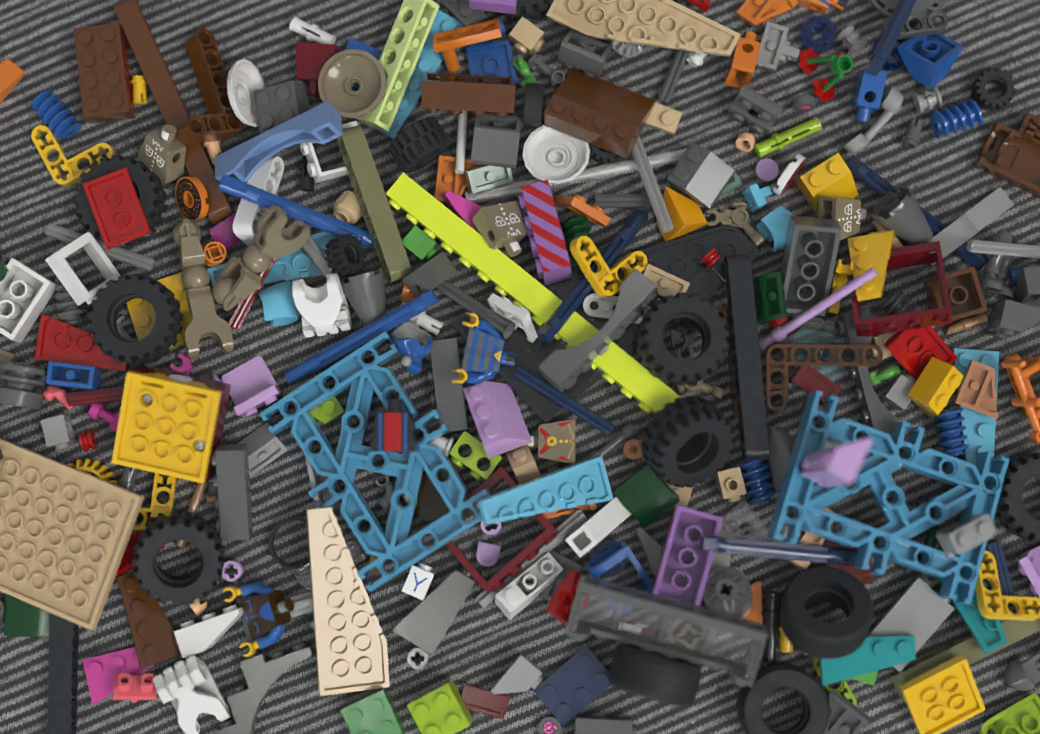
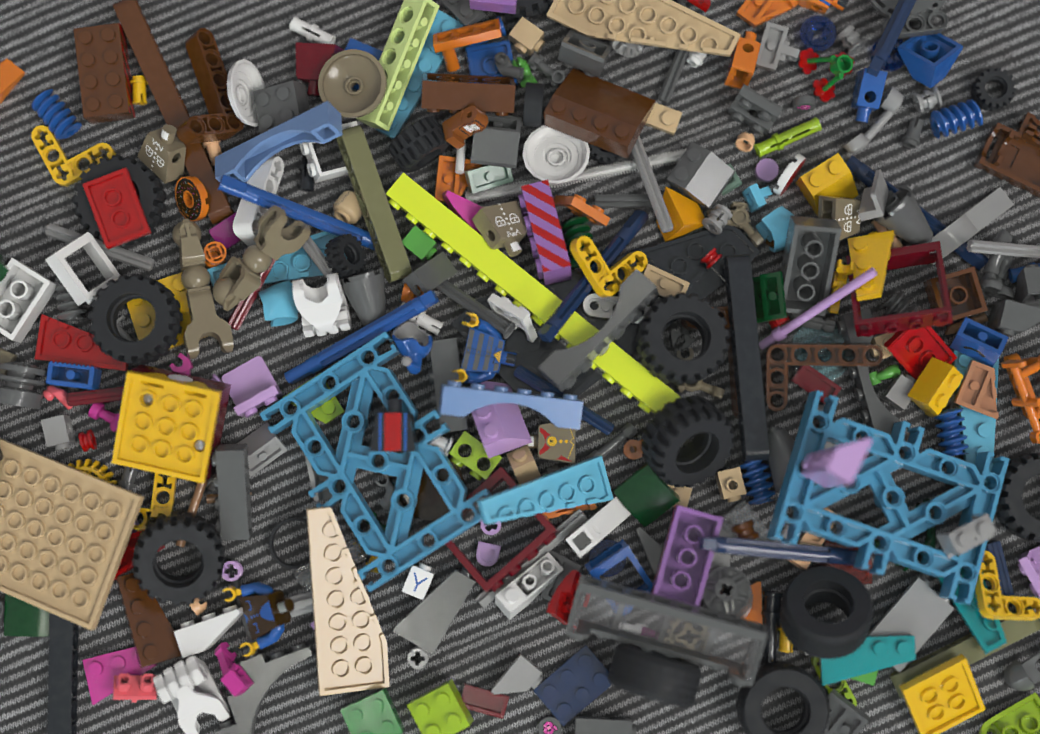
(233, 674): none -> dark pink piece
(462, 400): none -> medium blue arch
(464, 125): none -> dark orange leg
(506, 68): none -> dark grey arm
(711, 222): none -> light grey bush
(745, 530): none -> reddish brown wheel
(874, 198): none -> light grey panel
(979, 342): none -> blue brick

